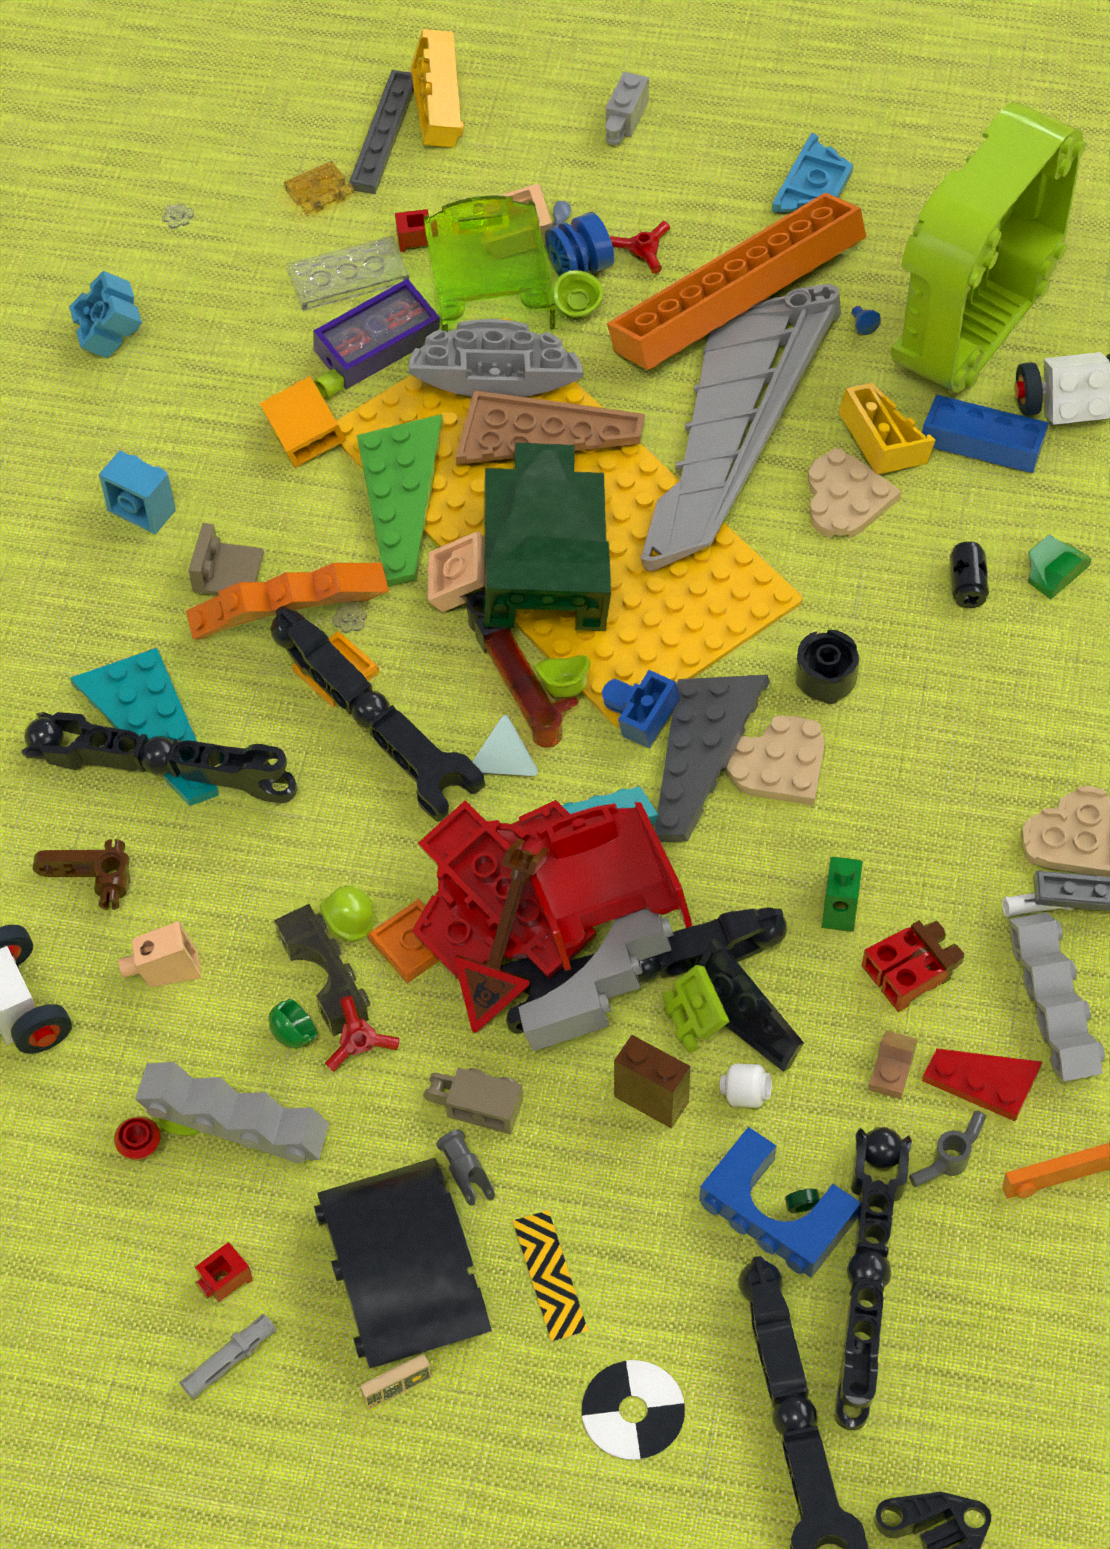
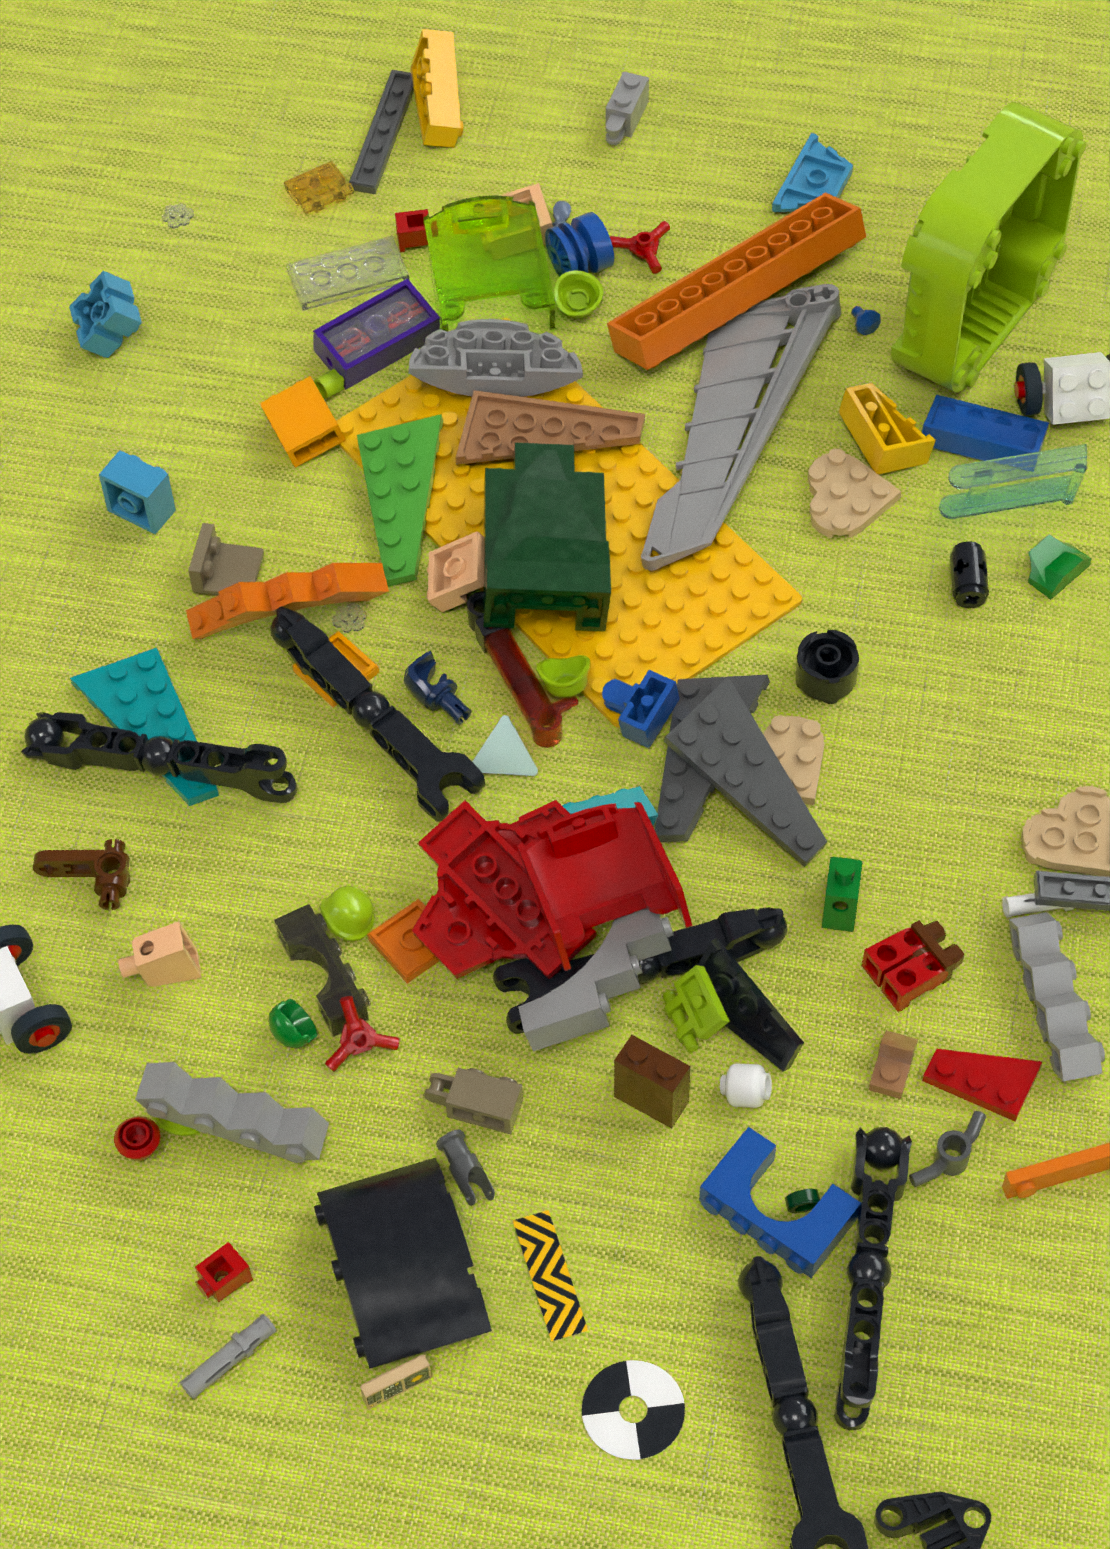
(434, 696): none -> dark blue piece
(487, 986): reddish brown piece -> none
(735, 757): none -> dark grey wing
(982, 474): none -> clear light blue piece

